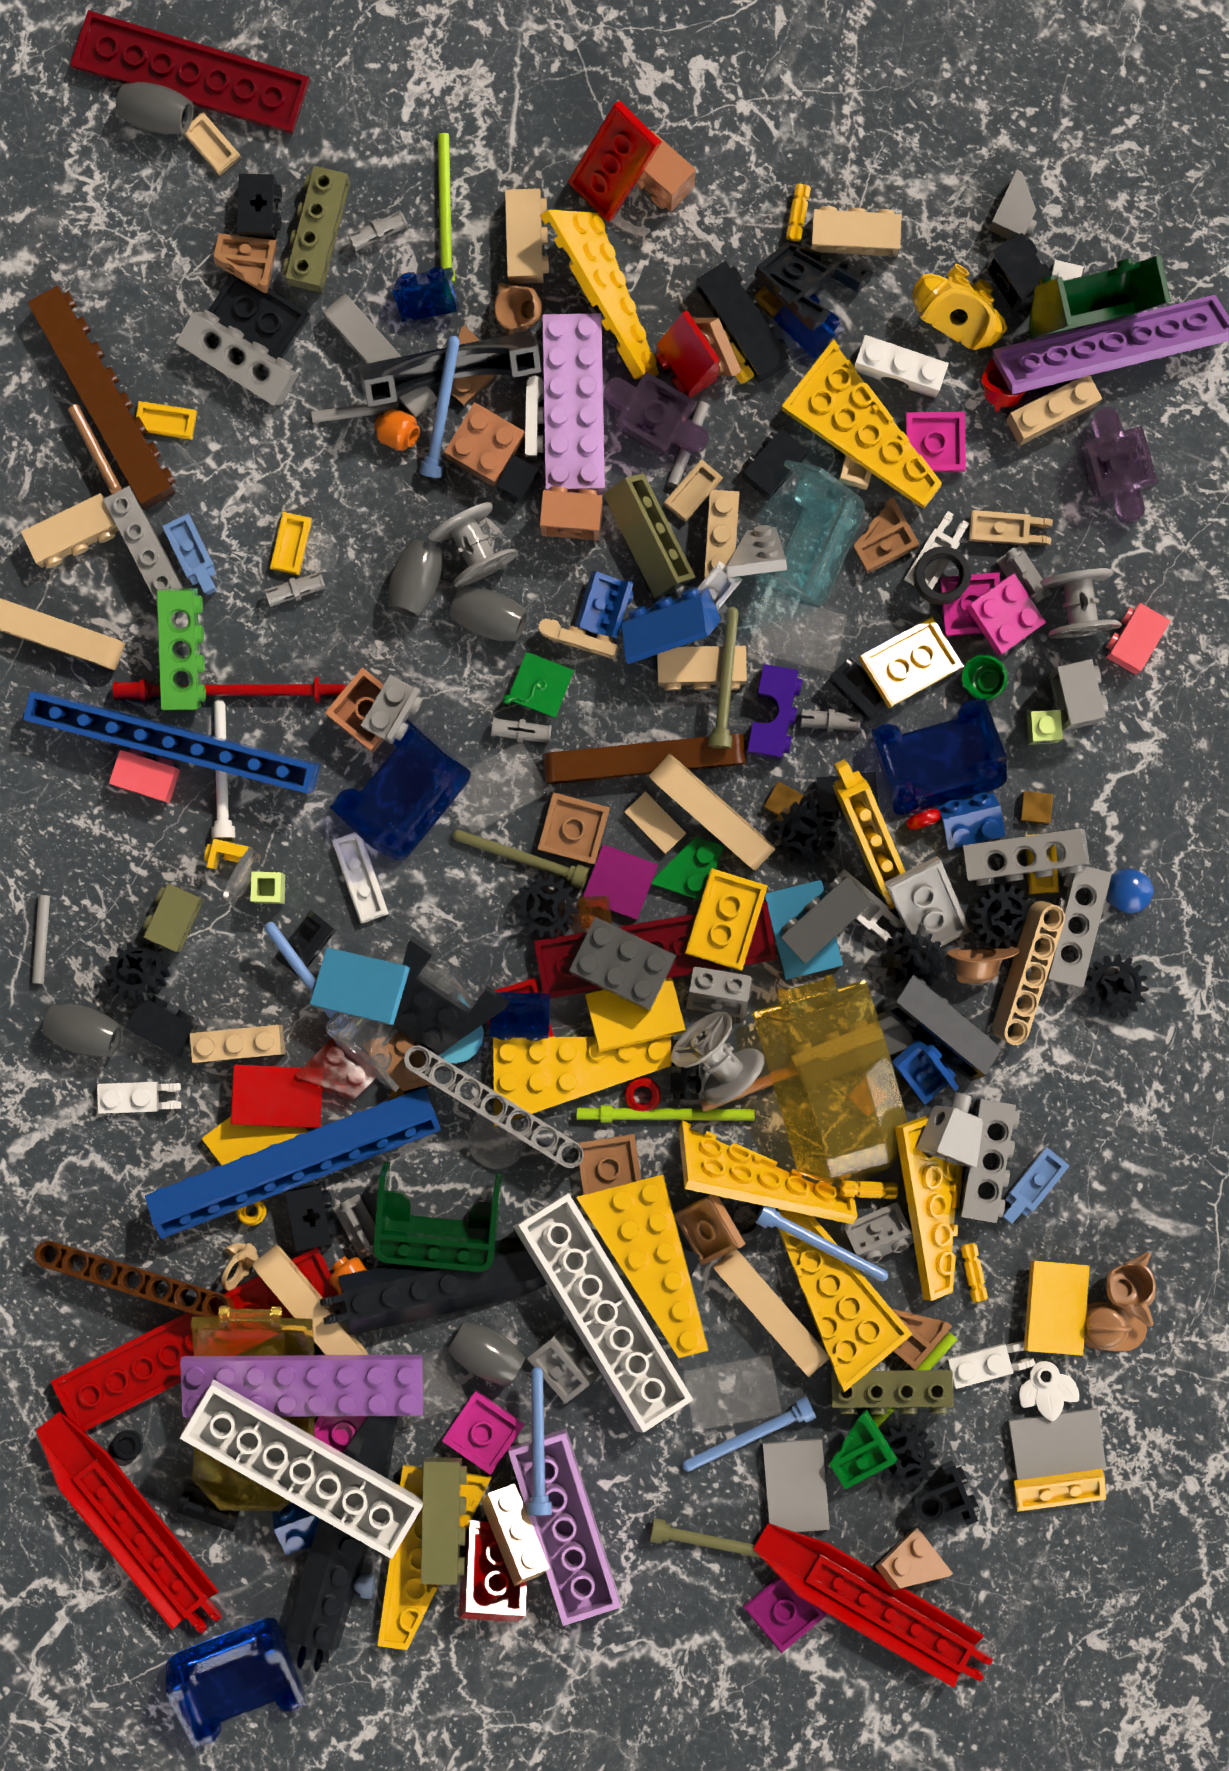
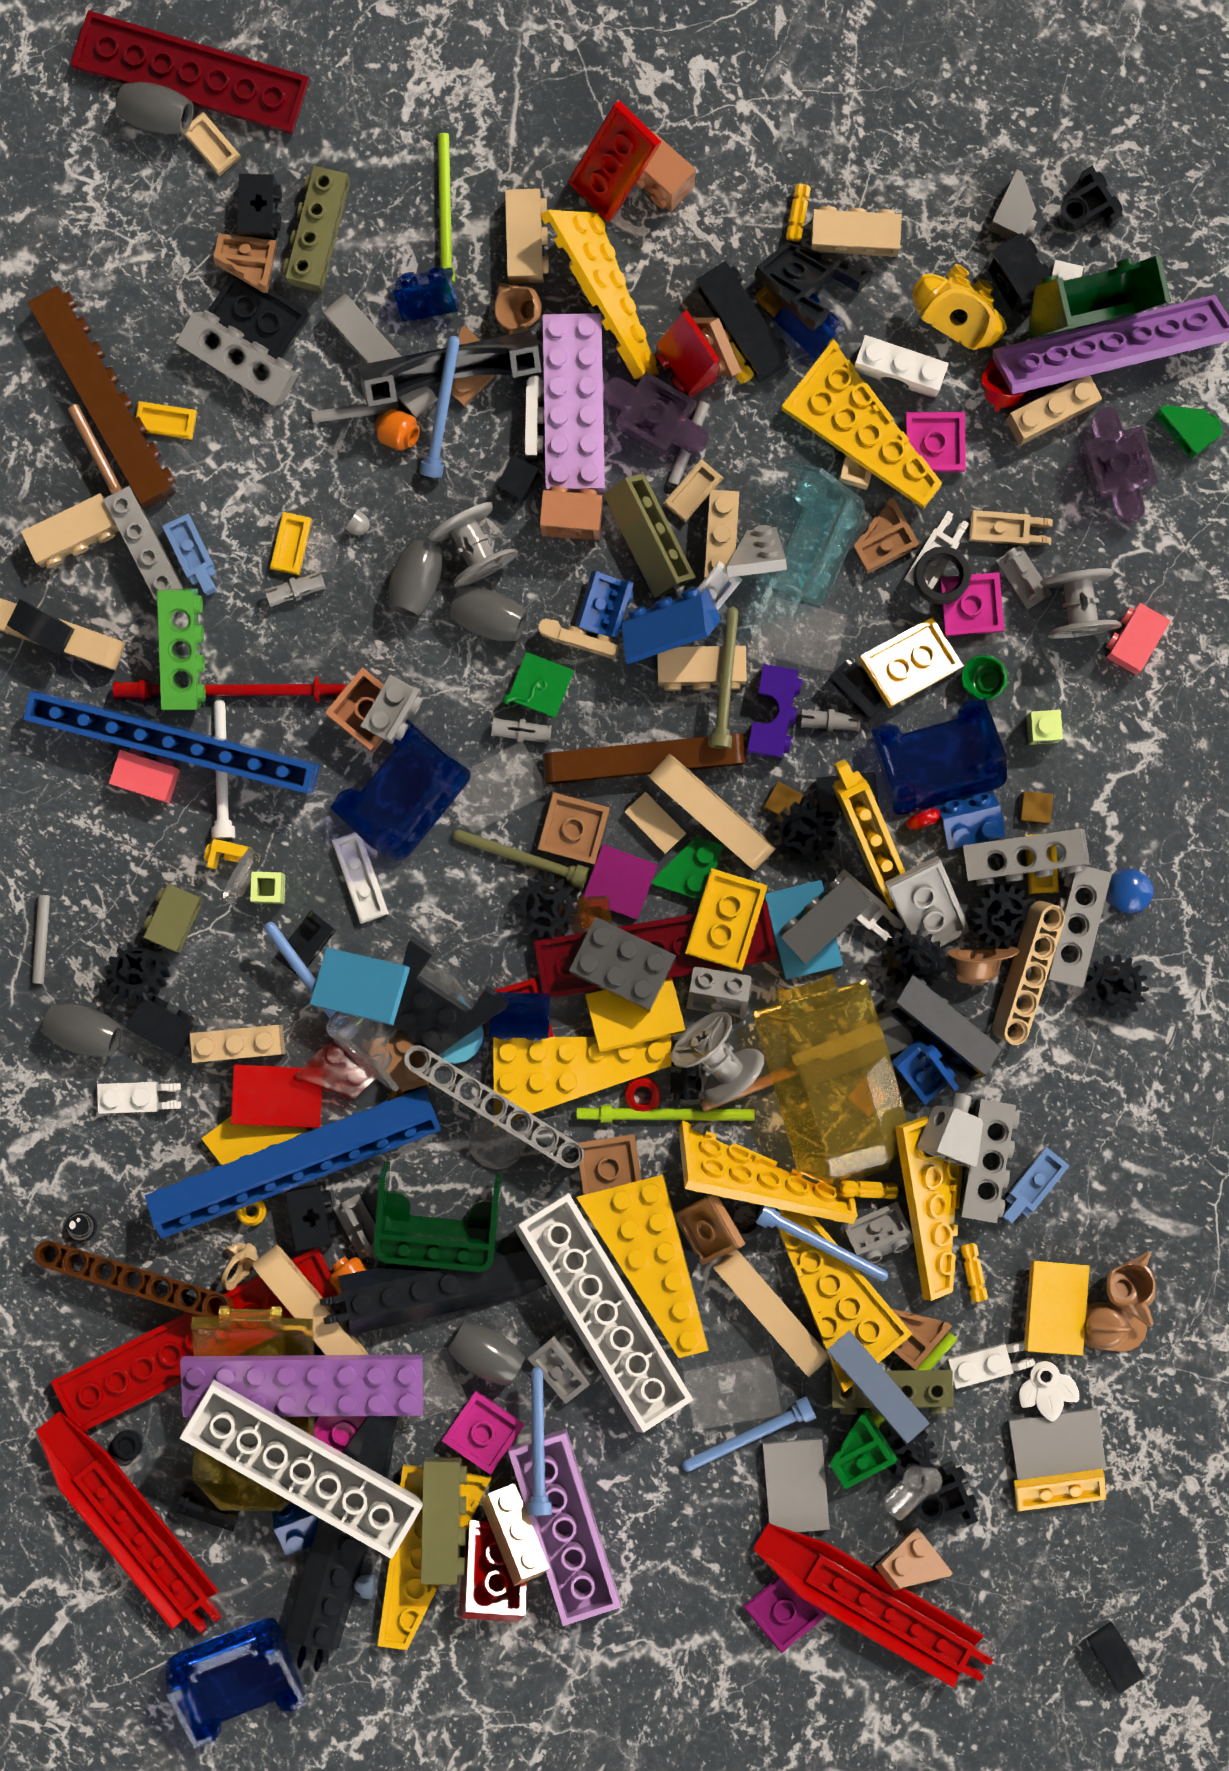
(40, 627): none -> black slope
(81, 1226): none -> black tile
(358, 524): none -> light grey hinge
(378, 230): light grey pin -> none
(484, 444): nougat brick -> none
(662, 1531): olive piece -> none
(767, 470): black brick -> none
(877, 1387): none -> sand blue tile
(911, 1491): none -> clear piece
(1005, 614): dark pink plate -> none
(1078, 694): light grey brick -> none
(1090, 203): none -> black pin
(1115, 1657): none -> black slope
(1190, 427): none -> green slope

